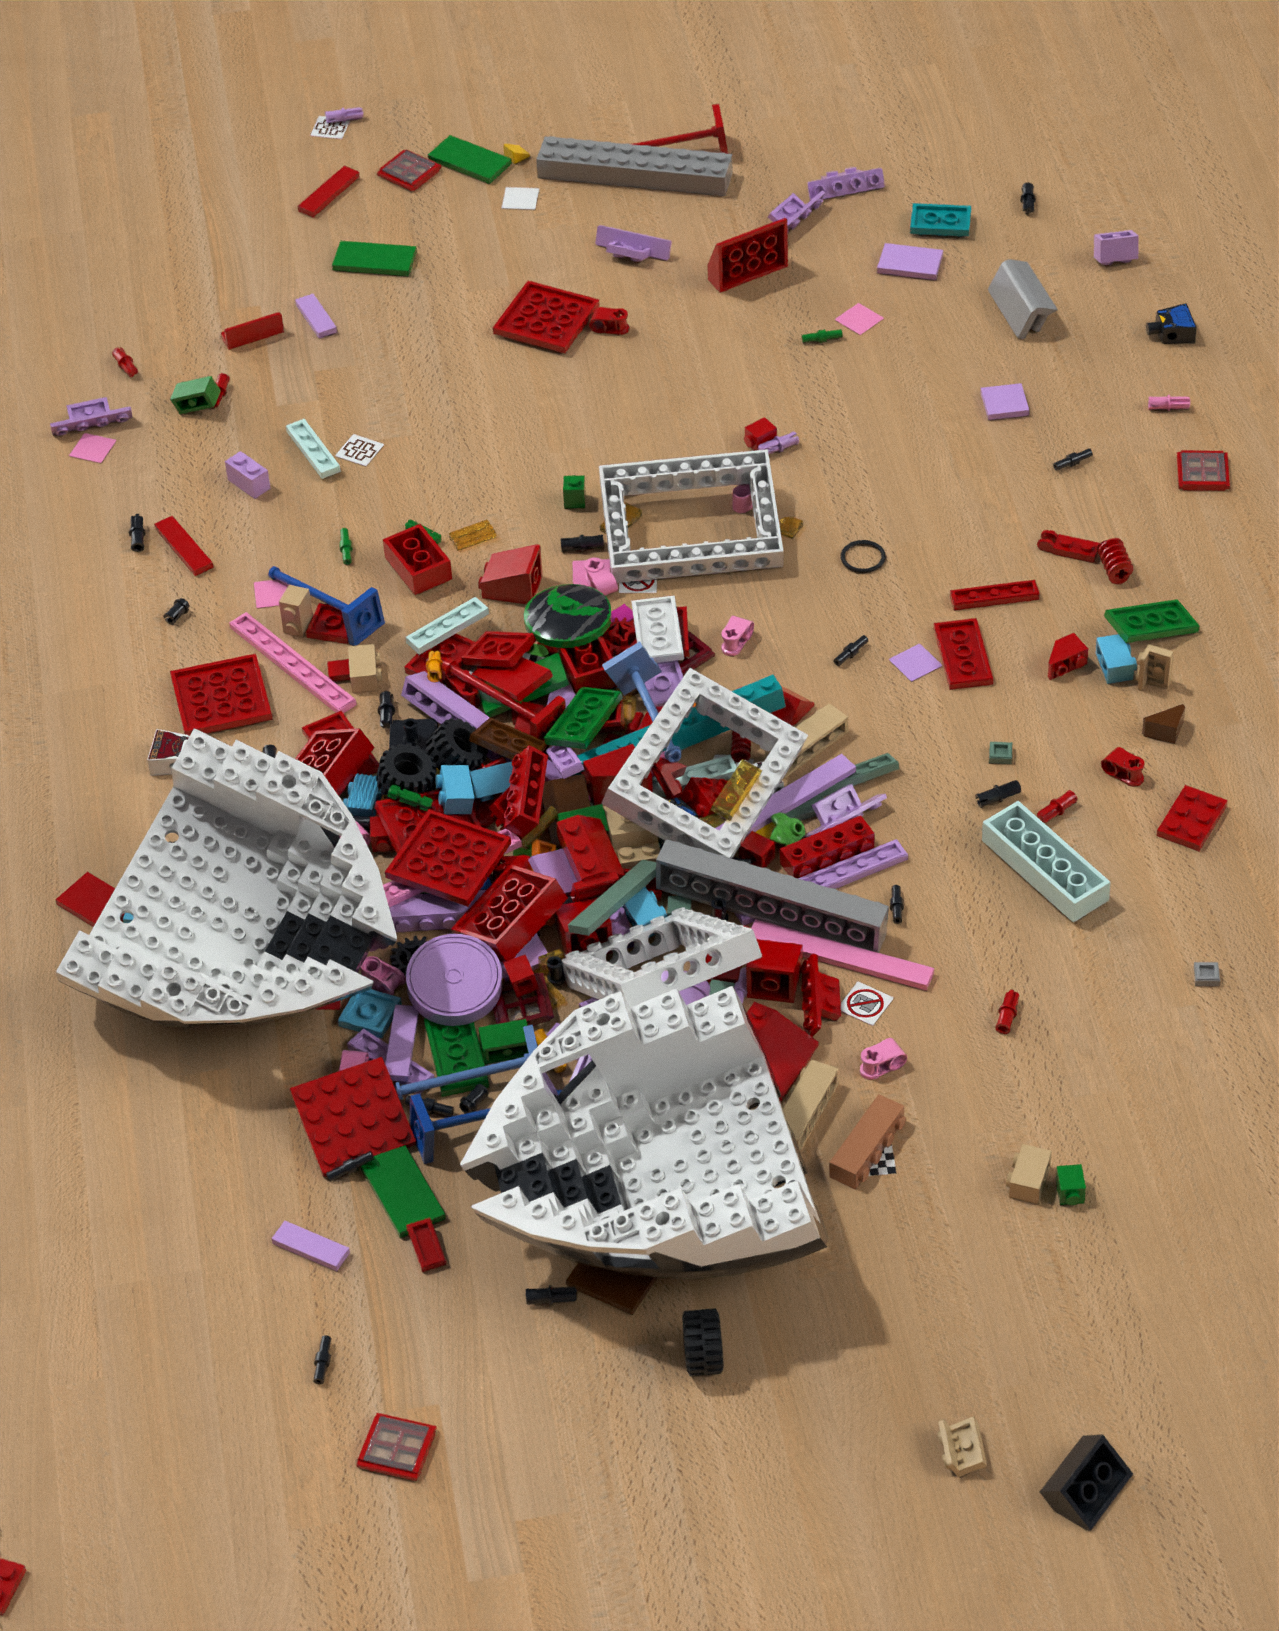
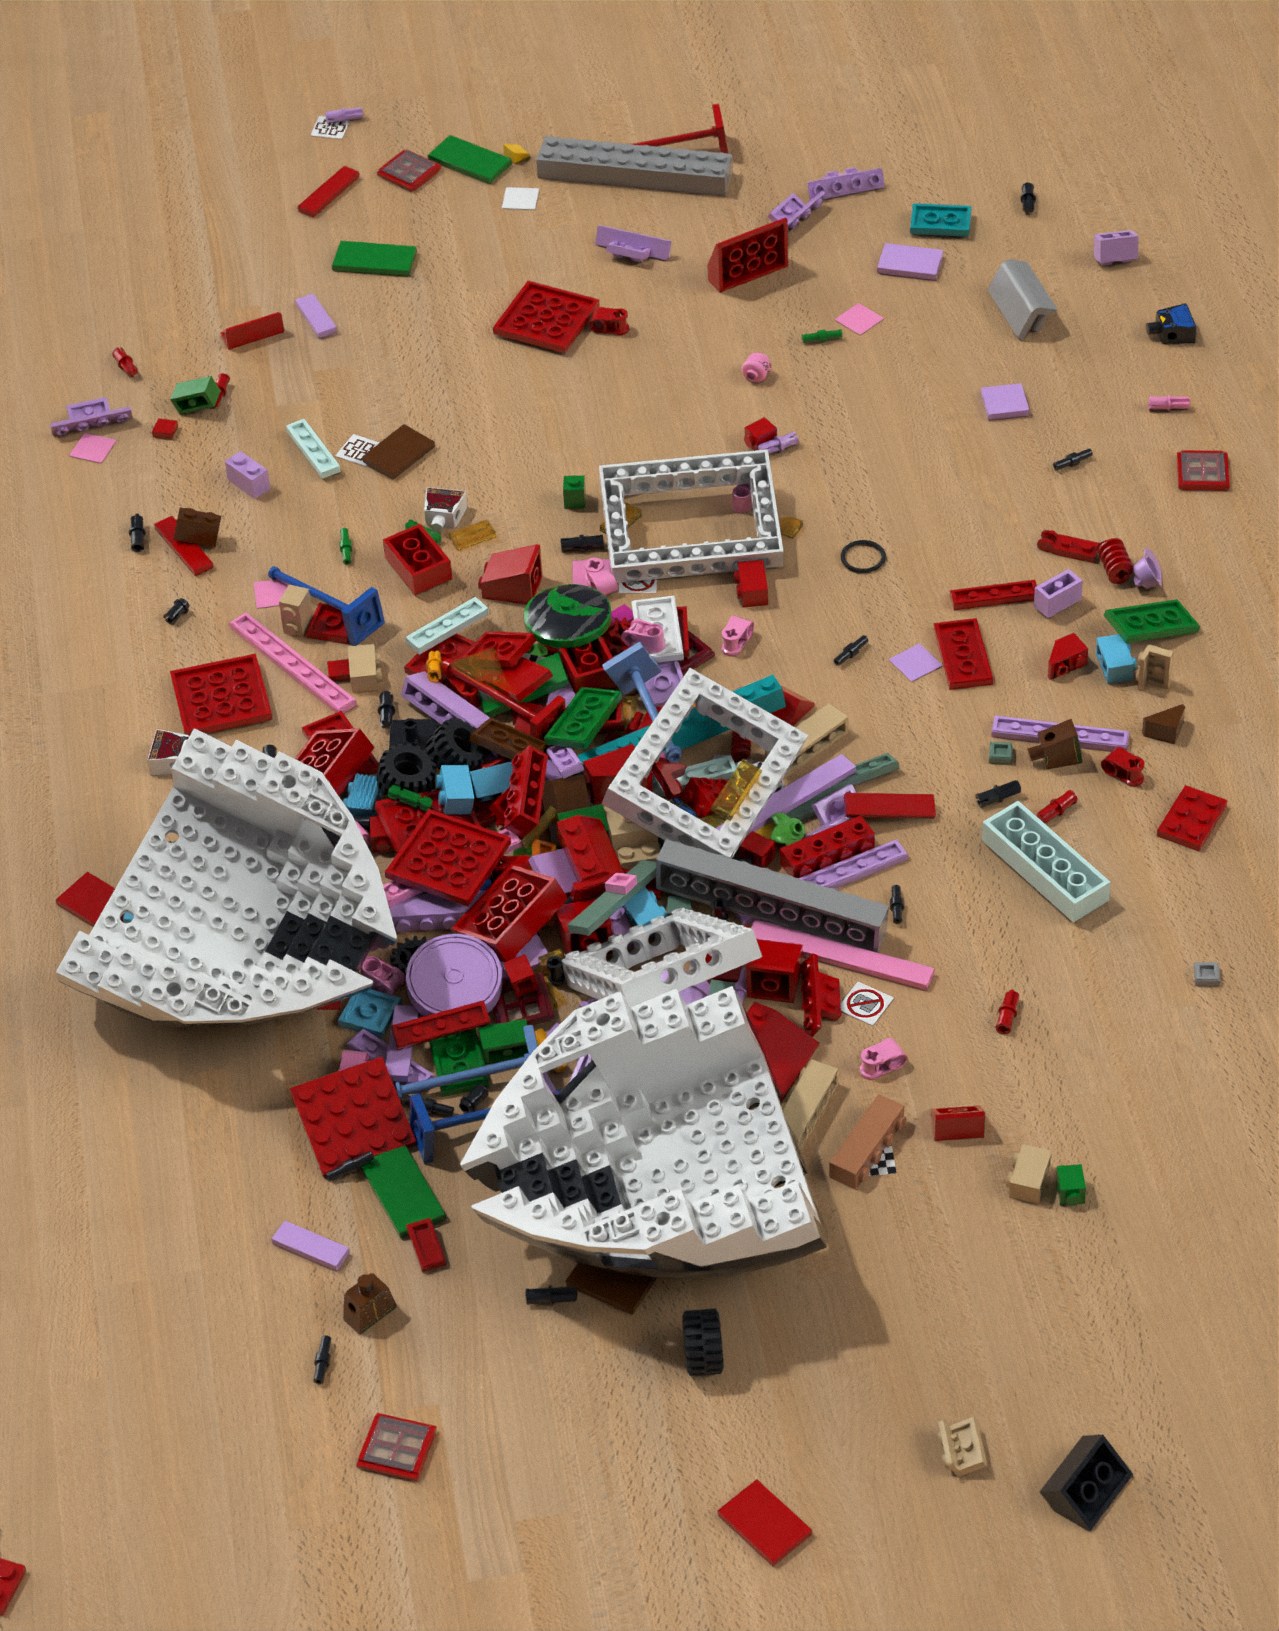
(165, 428): none -> red tile
(197, 527): none -> reddish brown brick
(367, 1303): none -> reddish brown torso
(398, 451): none -> reddish brown tile
(440, 1025): none -> red tile
(444, 508): none -> torso
(480, 666): none -> clear yellow slope
(621, 883): none -> bright pink tile
(647, 633): none -> bright pink piece
(752, 583): none -> red brick
(756, 367): none -> bright pink head
(764, 1522): none -> red tile
(889, 805): none -> red tile
(958, 1122): none -> red slope
(1057, 746): none -> reddish brown torso
(1058, 593): none -> lavender brick
(1088, 736): none -> lavender tile
(1148, 571): none -> lavender piece

